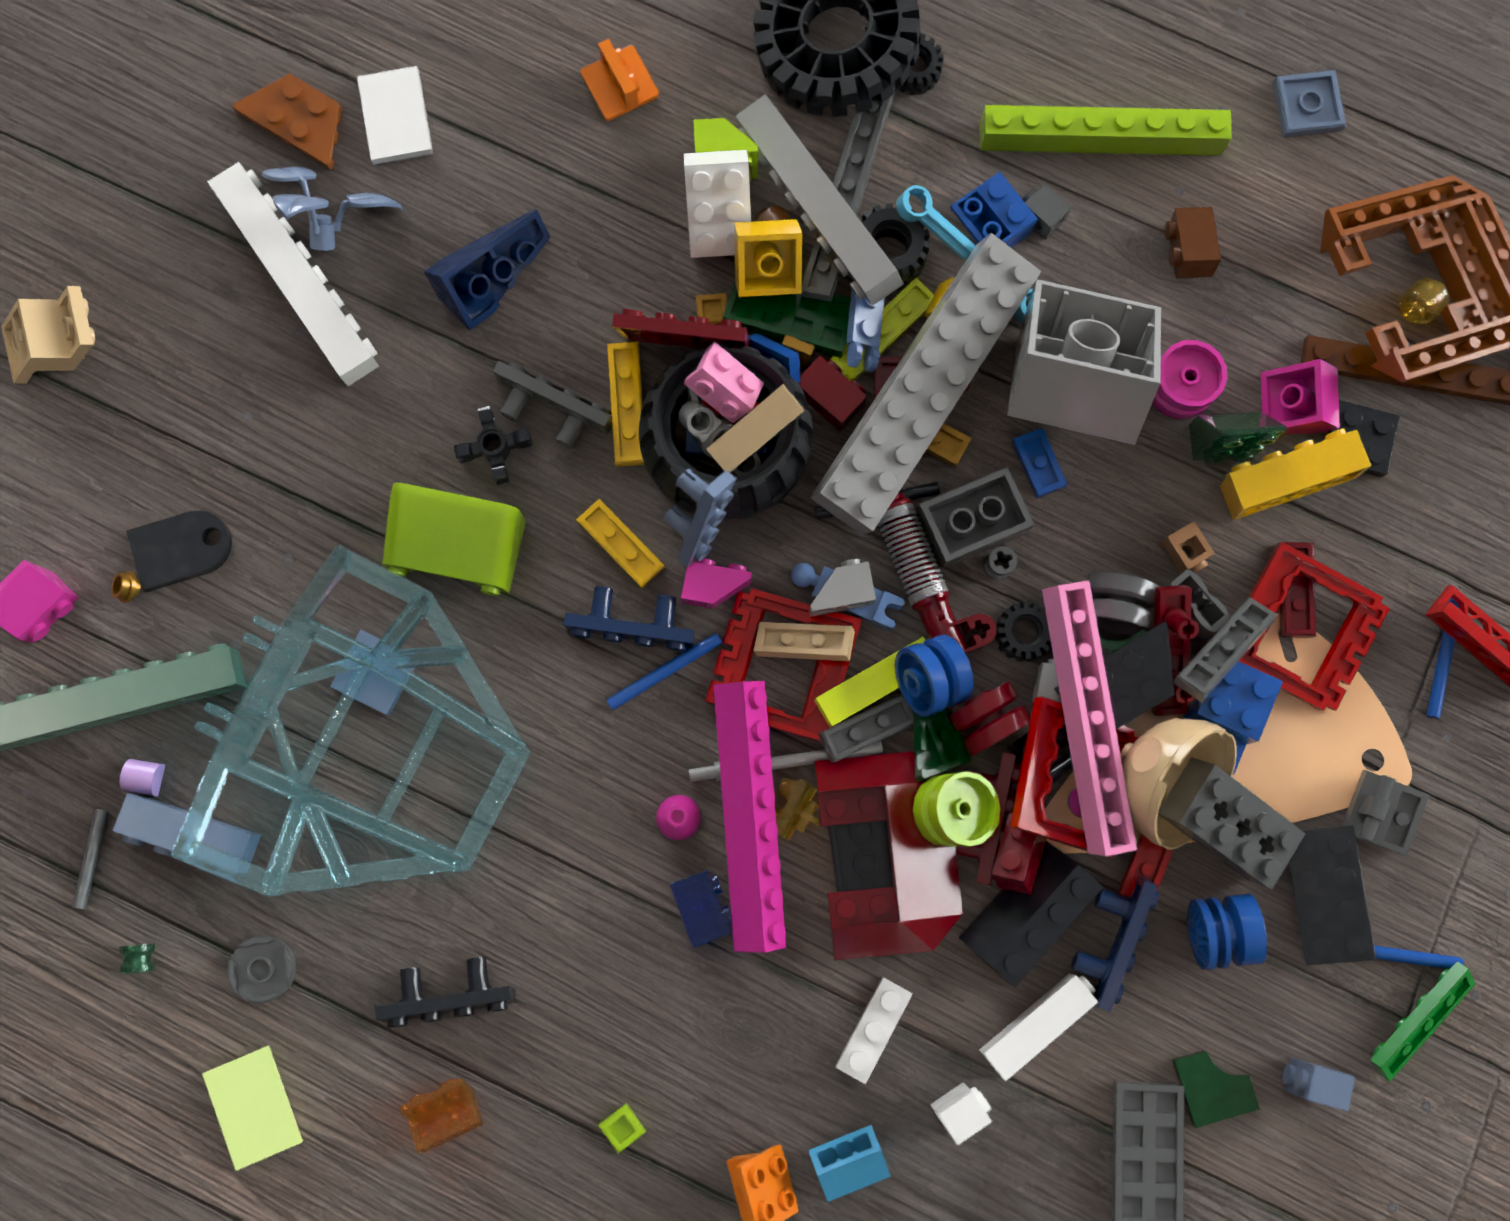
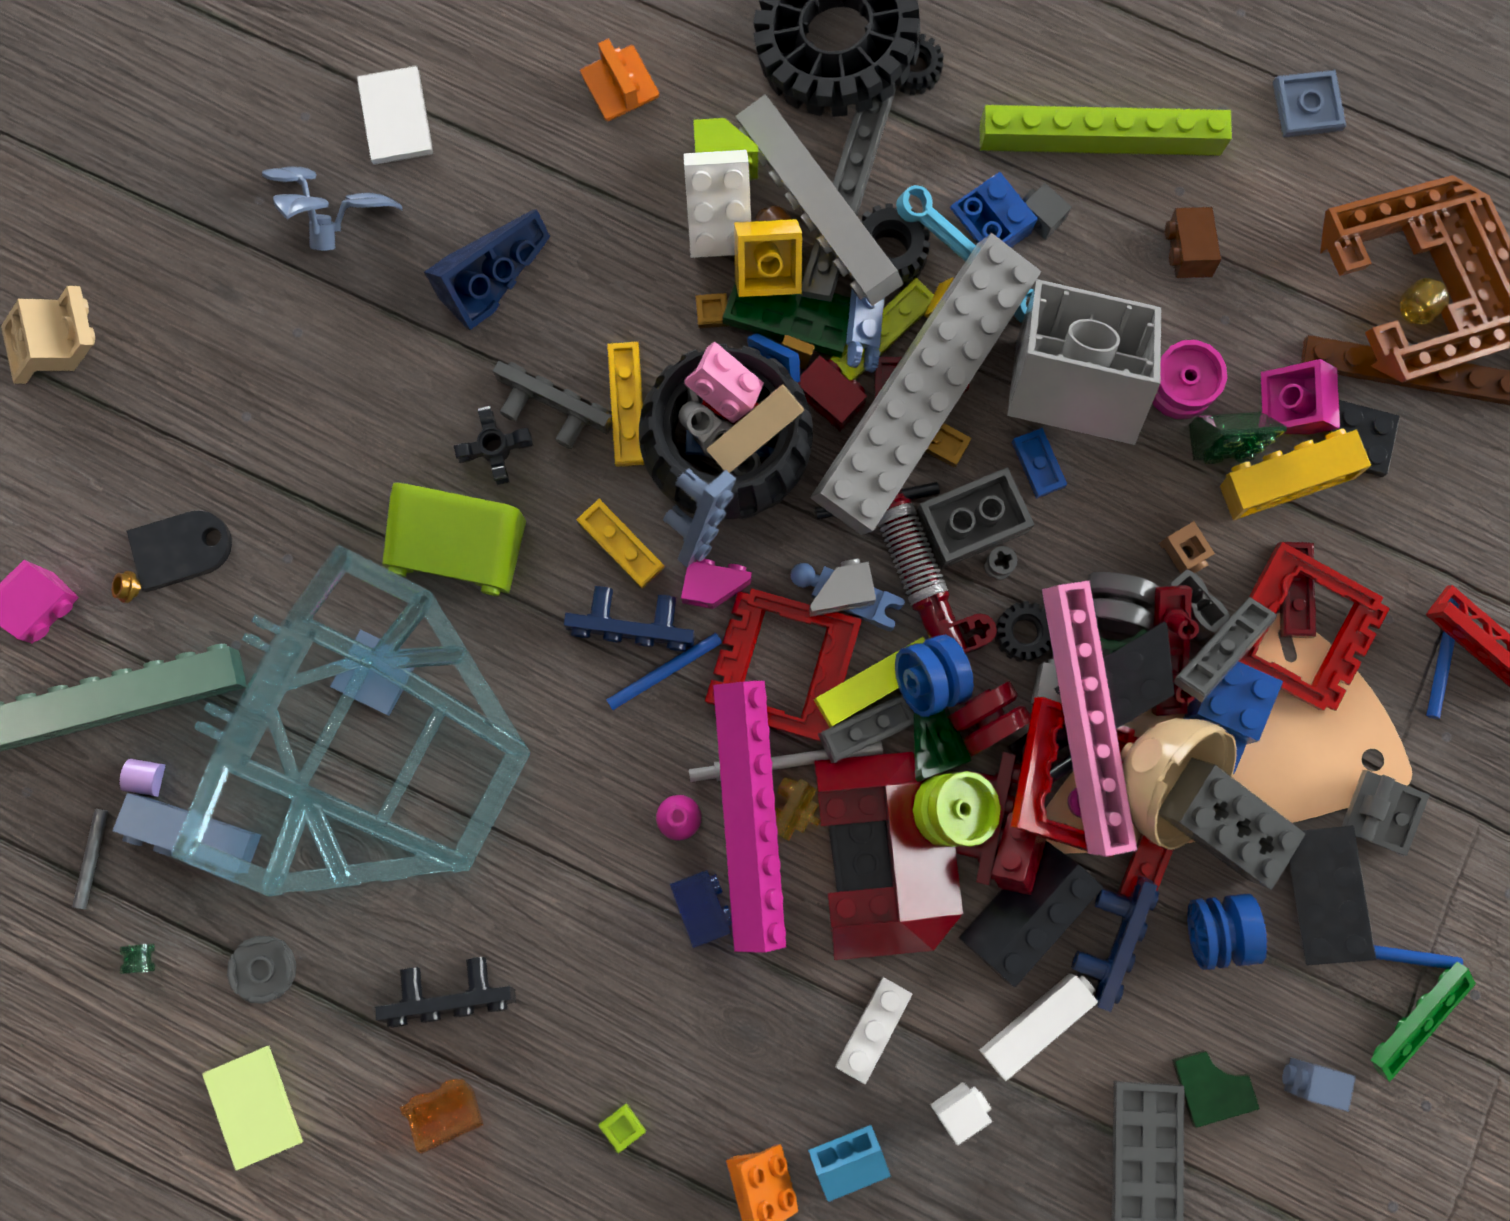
(293, 273): white brick -> none
(295, 116): dark orange wing -> none
(670, 331): dark red plate -> none
(804, 641): tan plate -> none

